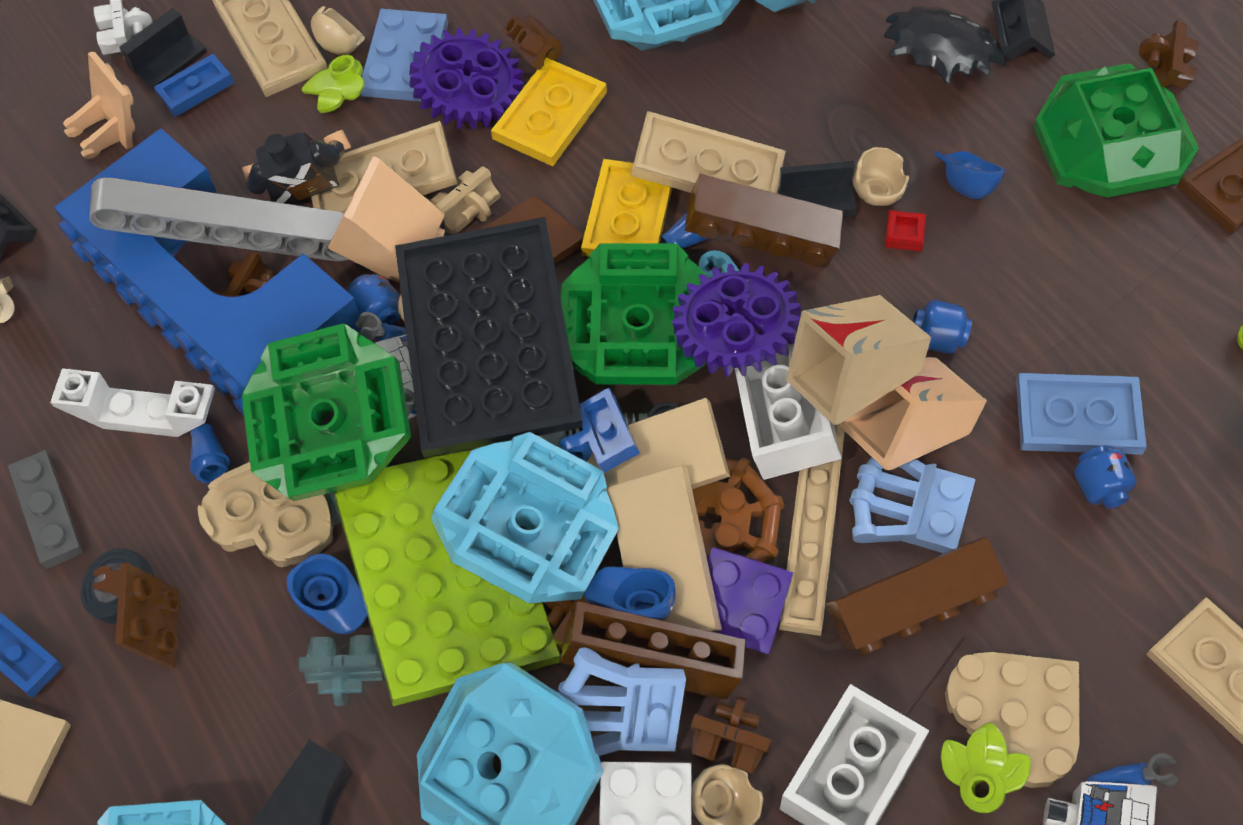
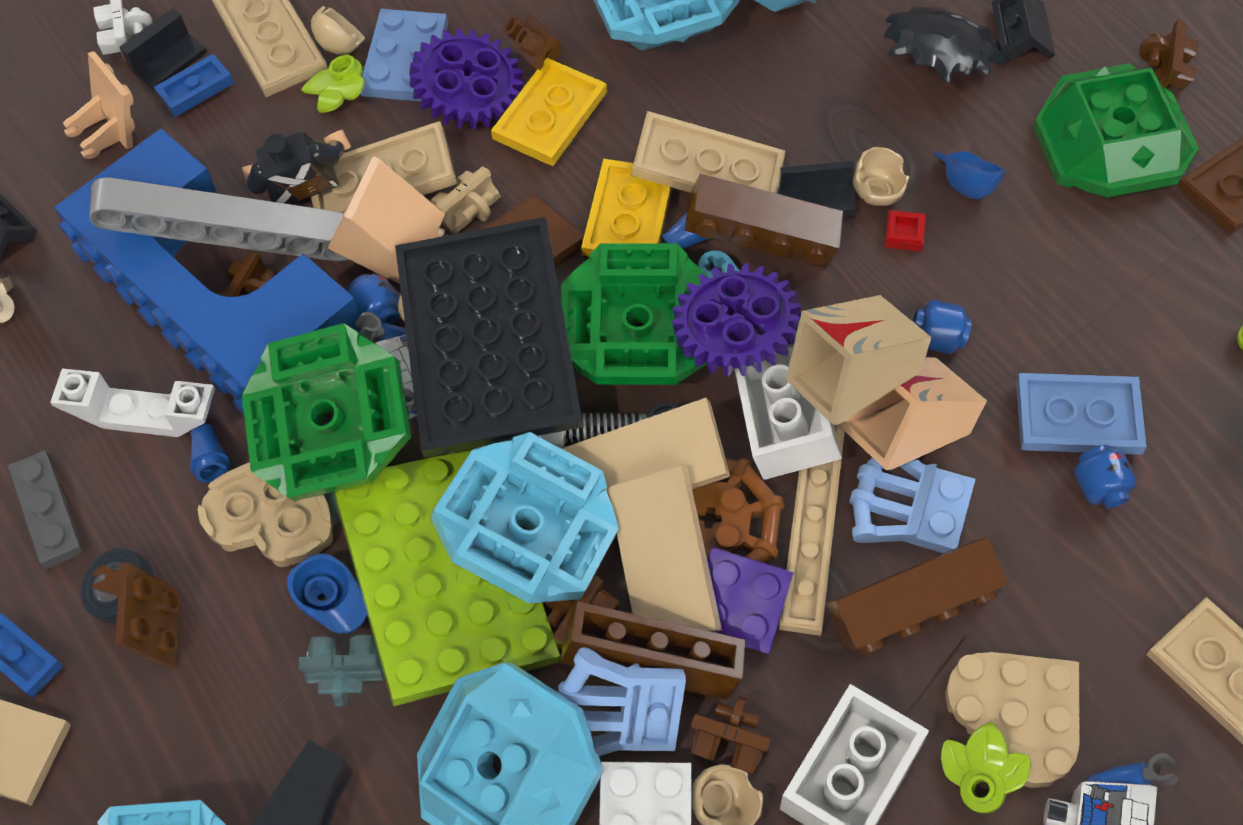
(603, 433): blue plate -> none
(633, 591): blue cap -> none

